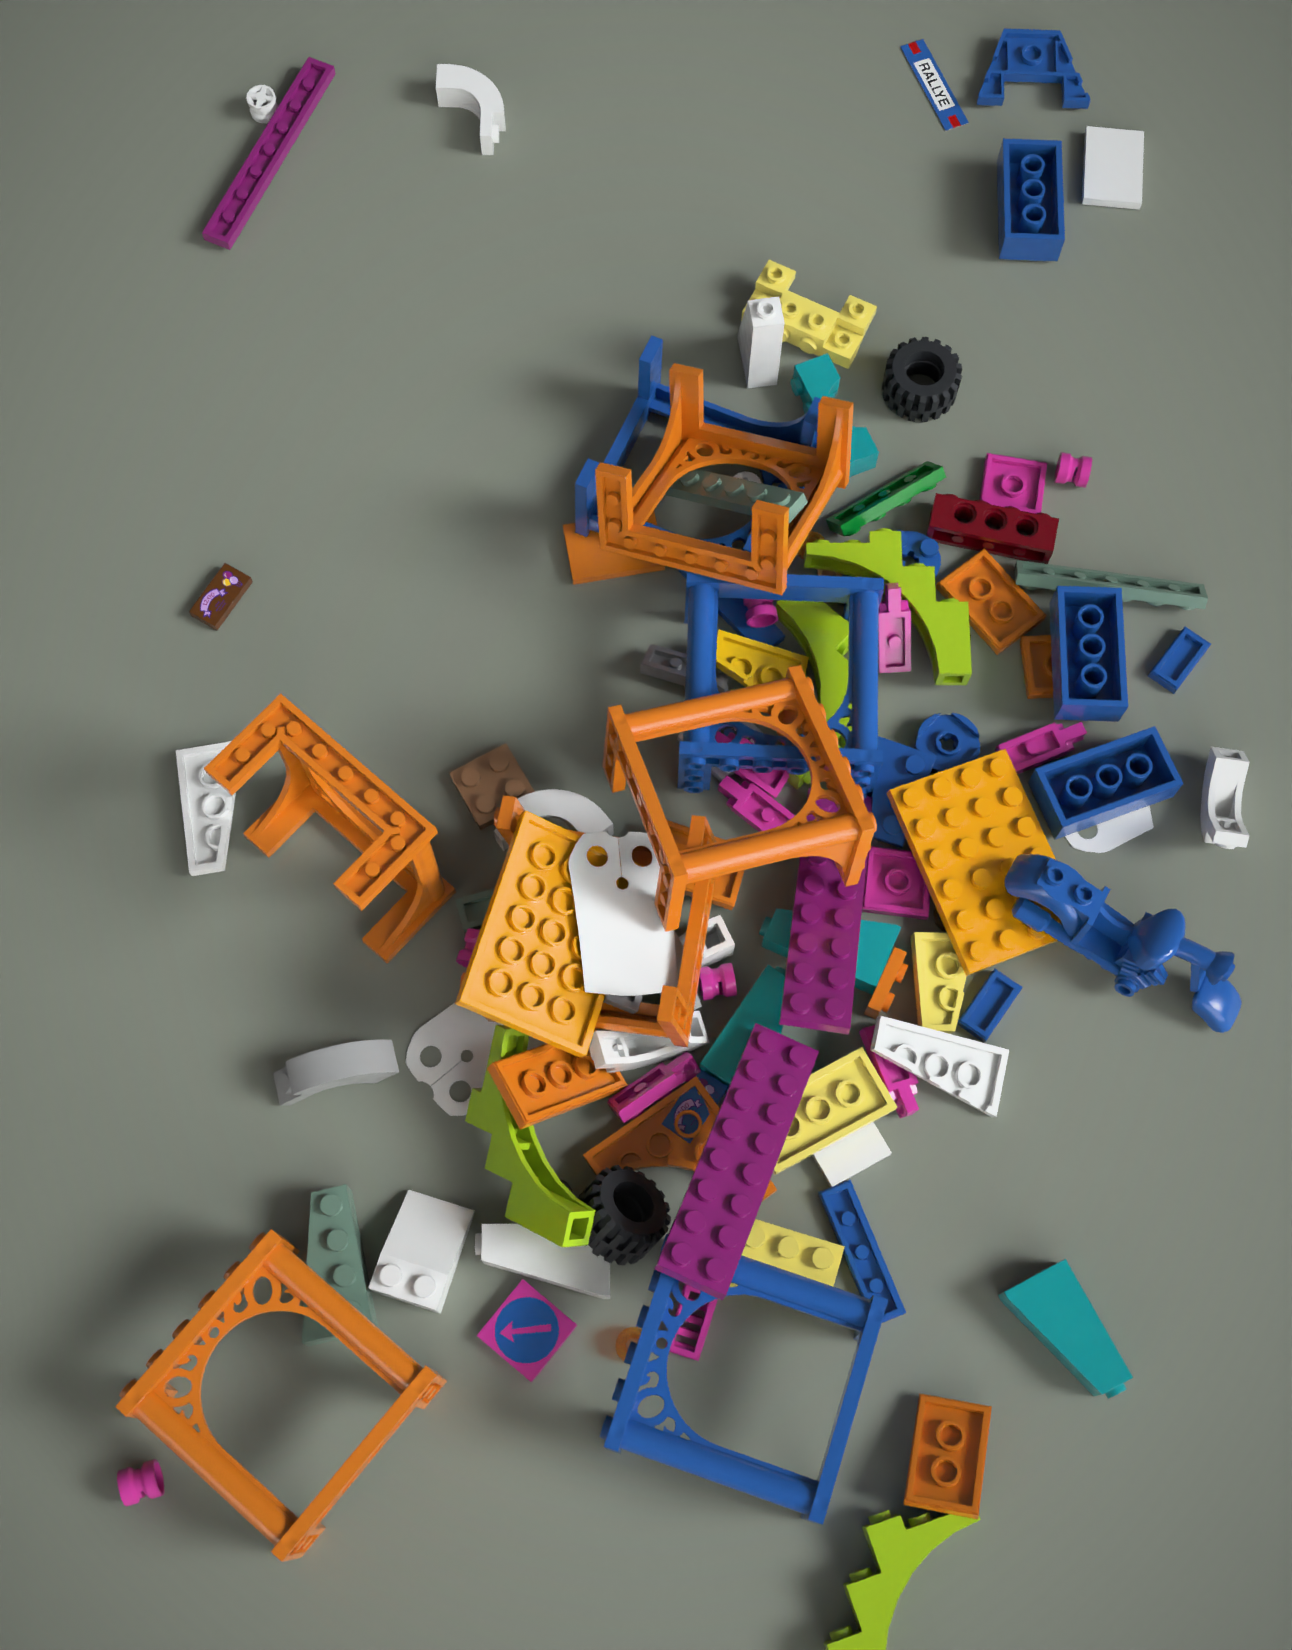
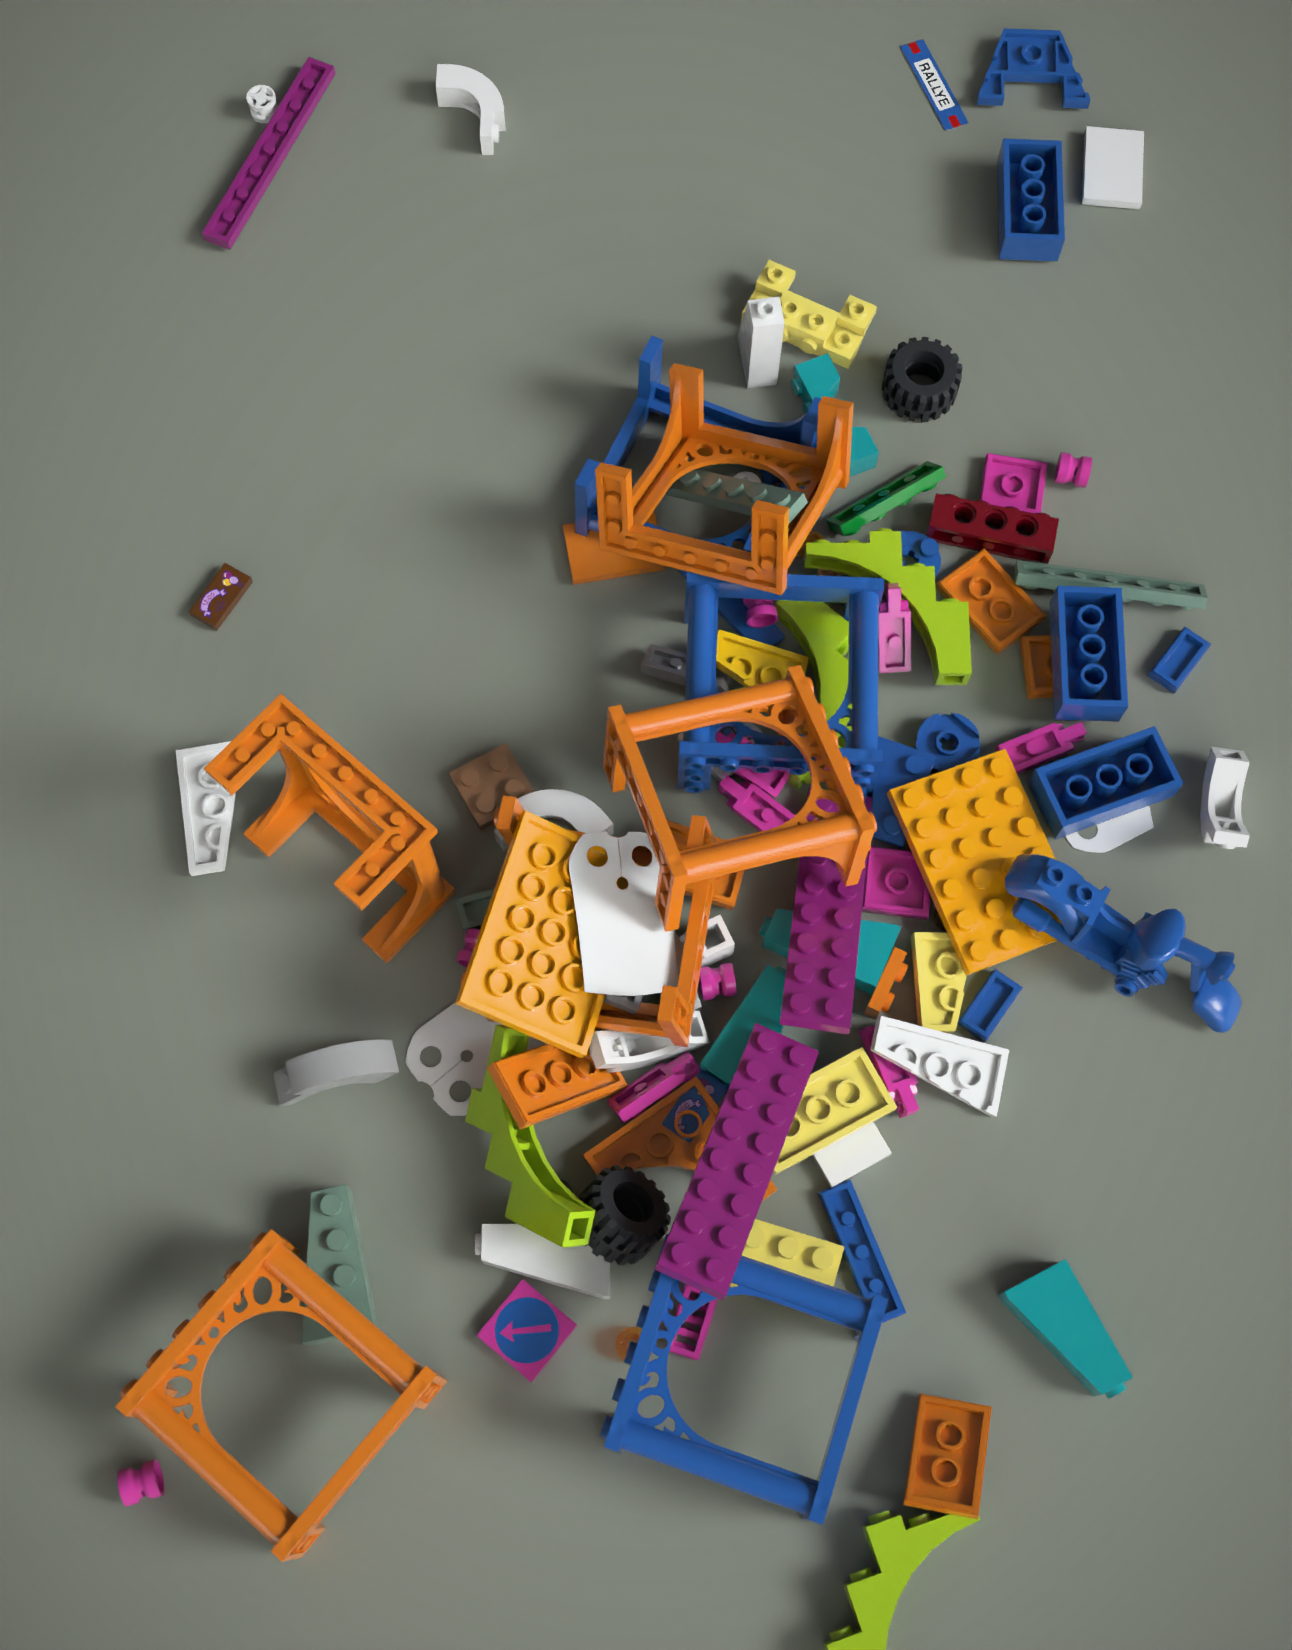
(422, 1251): white slope -> none

